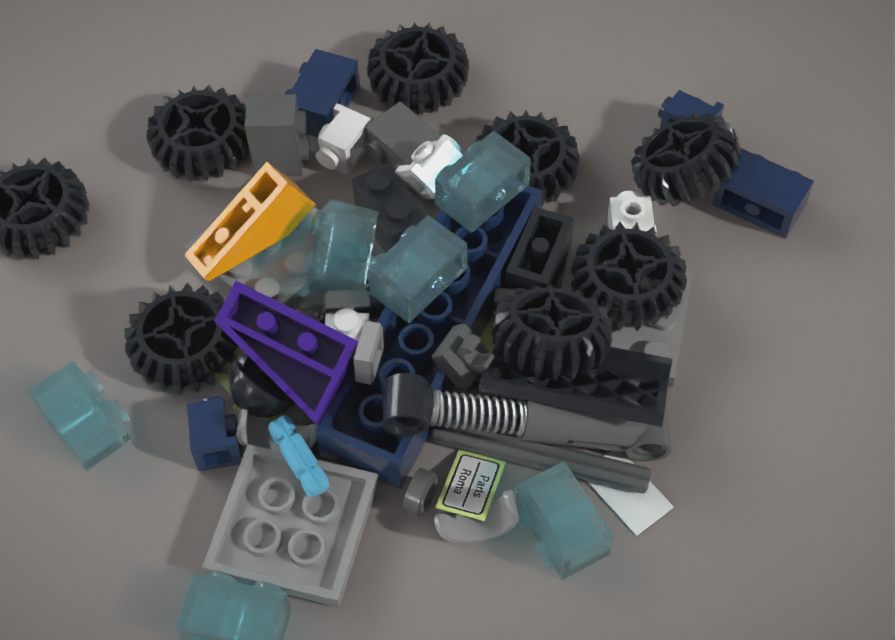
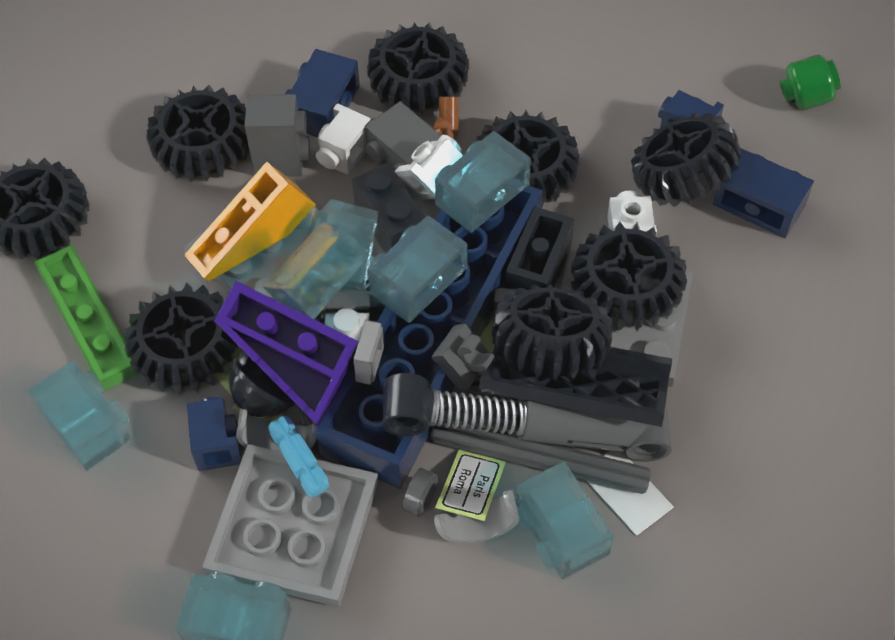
(86, 316): none -> bright green tile
(317, 270): none -> clear light blue brick
(448, 118): none -> dark orange arm
(810, 82): none -> green head

